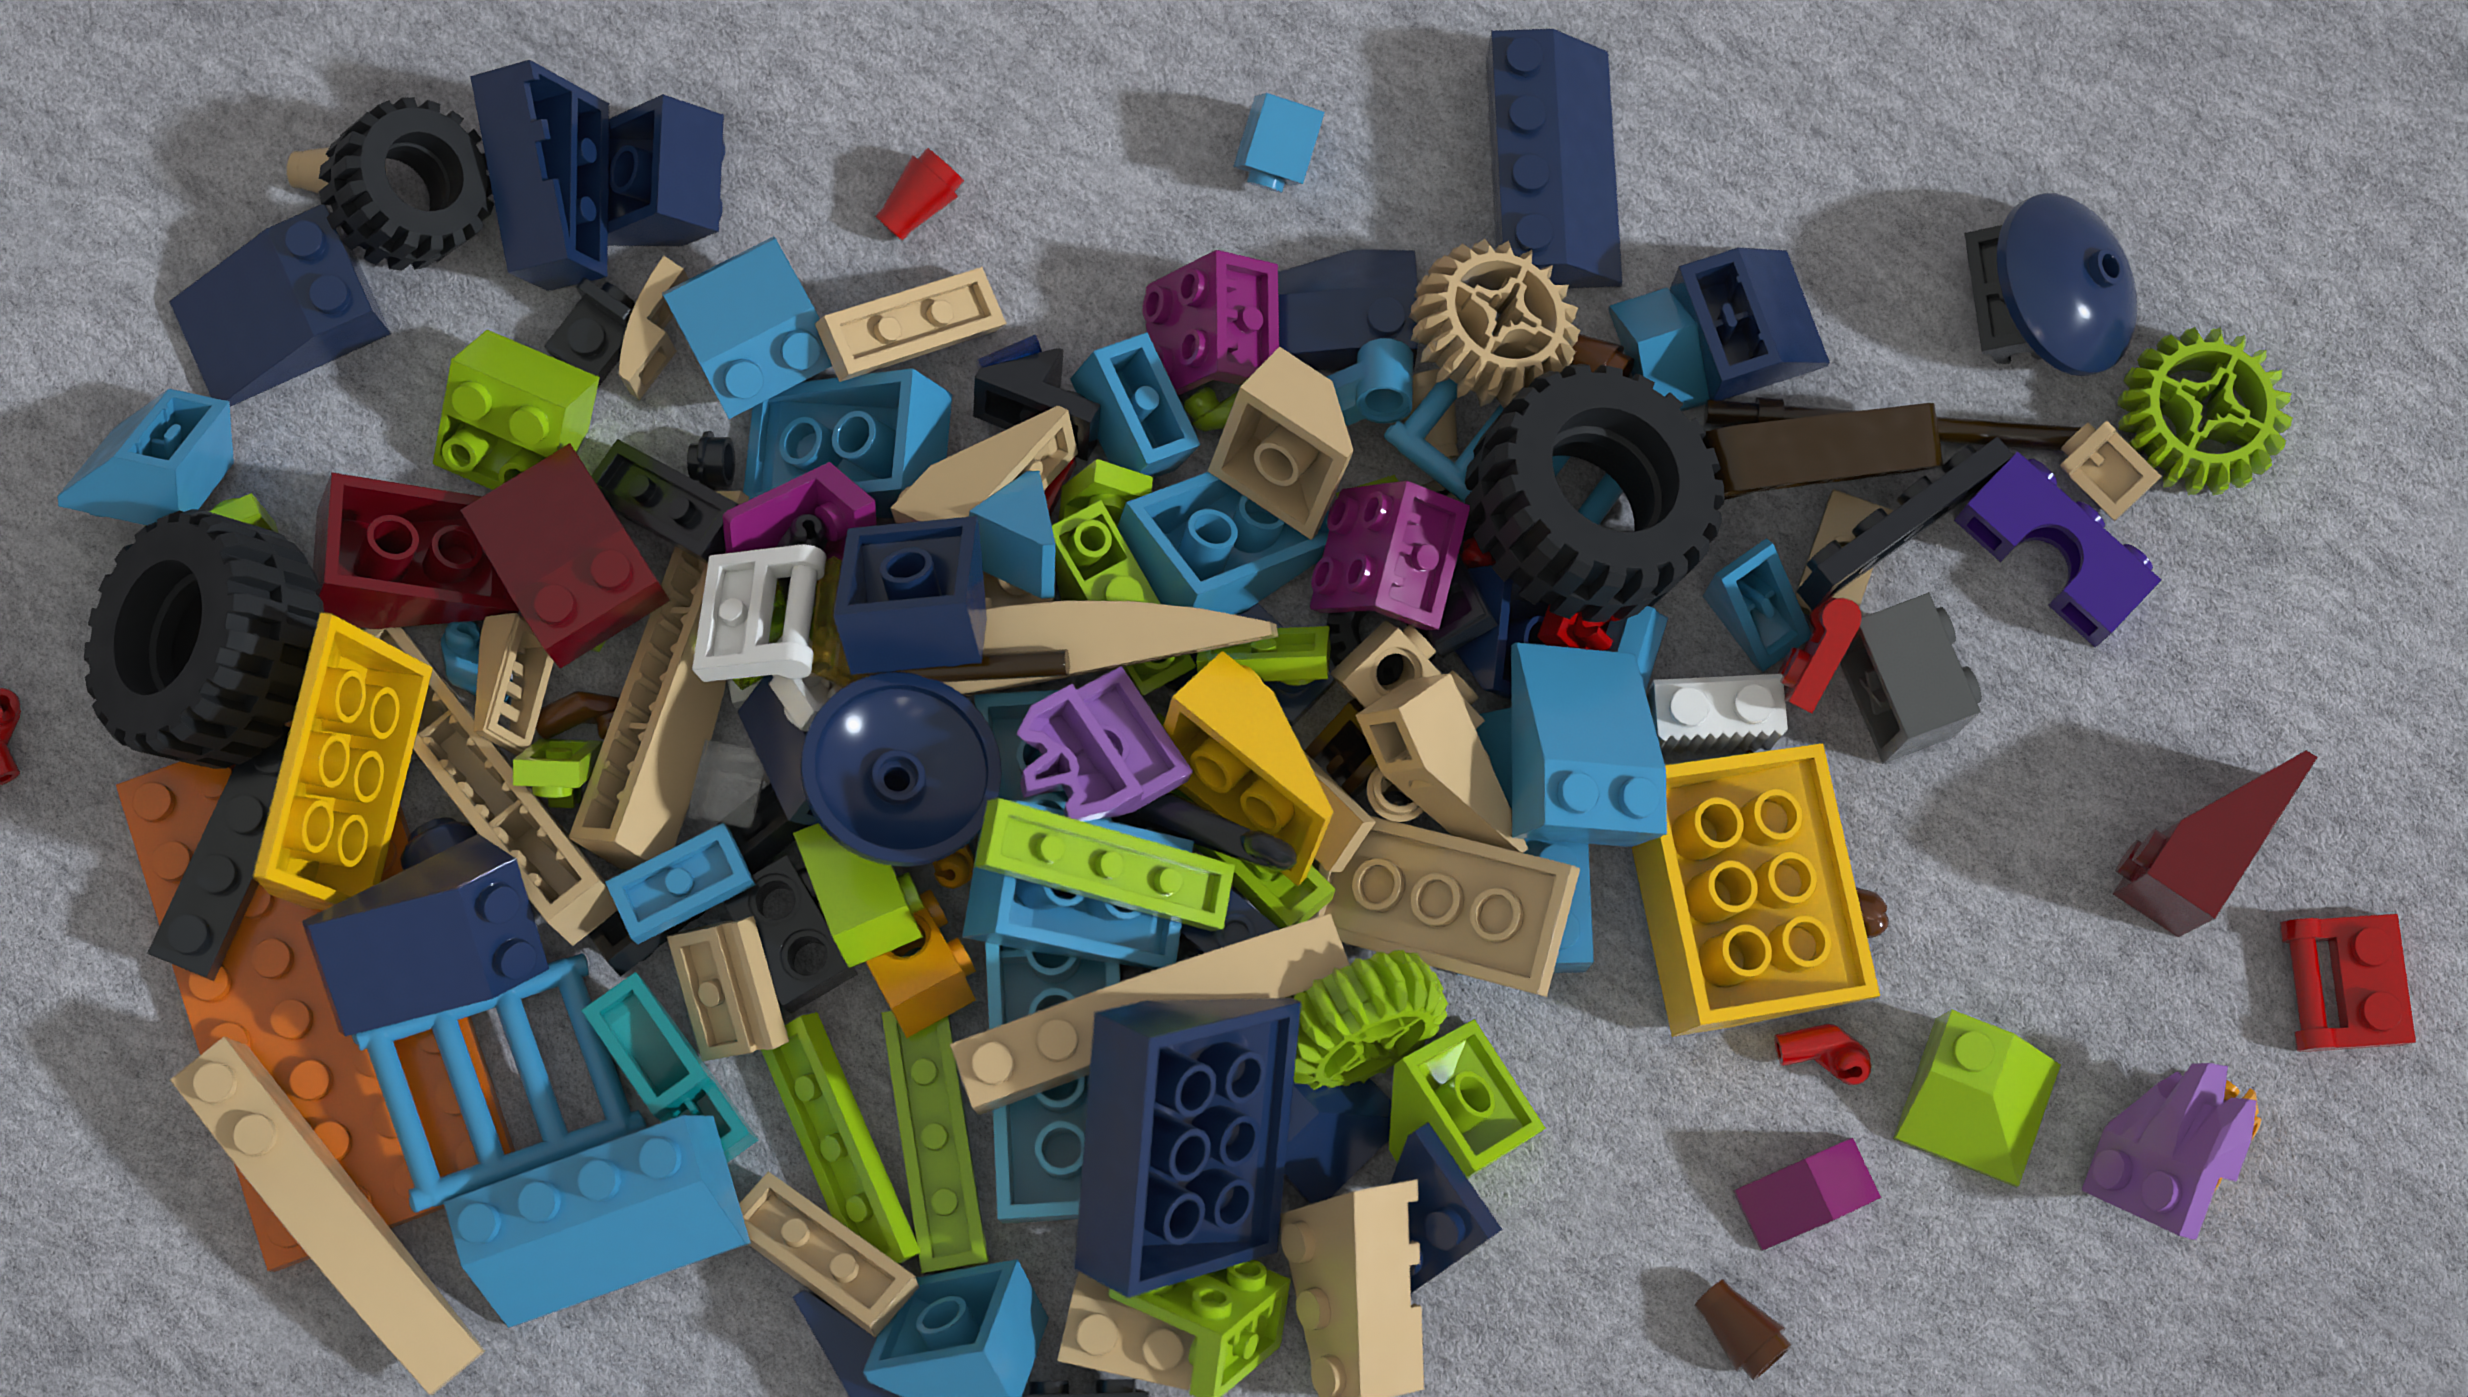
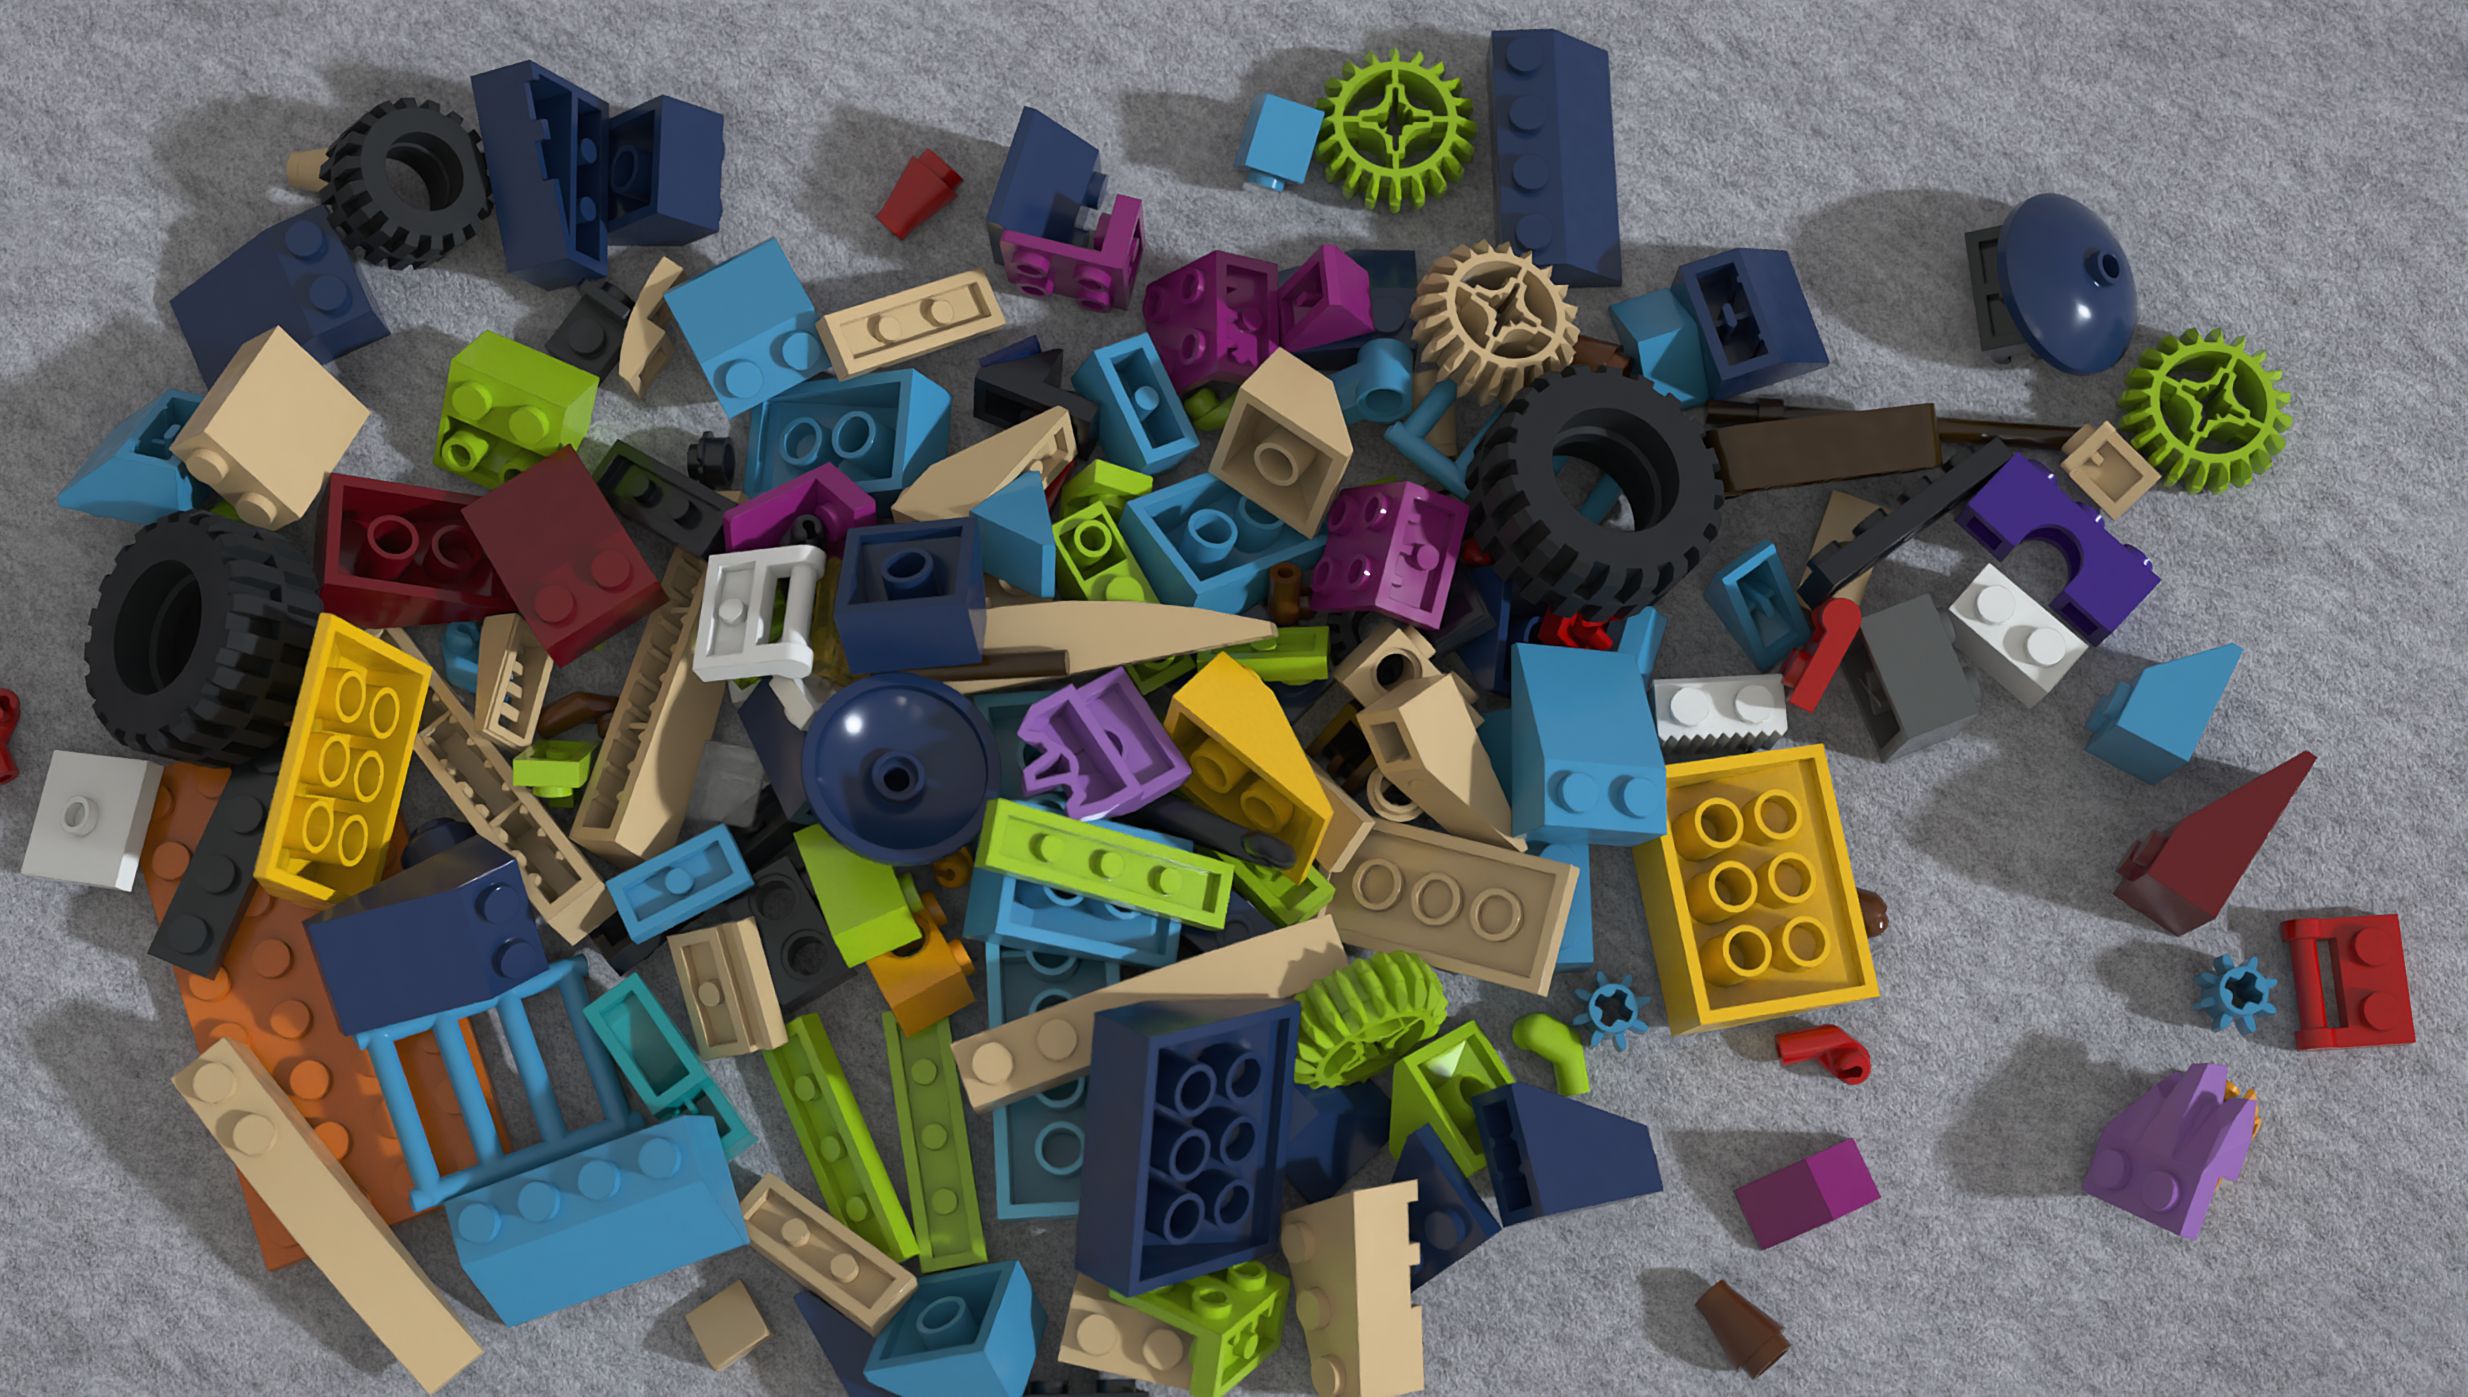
(92, 820): none -> white plate
(270, 430): none -> tan brick
(729, 1326): none -> tan slope
(1046, 184): none -> dark blue slope
(1090, 277): none -> magenta bracket
(1286, 597): none -> reddish brown arm
(1324, 301): none -> magenta slope
(1418, 130): none -> lime gear
(1557, 1044): none -> lime arm
(1560, 1154): none -> dark blue slope
(1627, 1009): none -> dark azure gear
(1978, 1097): lime slope -> none
(2013, 636): none -> white brick
(2160, 713): none -> dark azure slope
(2251, 989): none -> dark azure gear

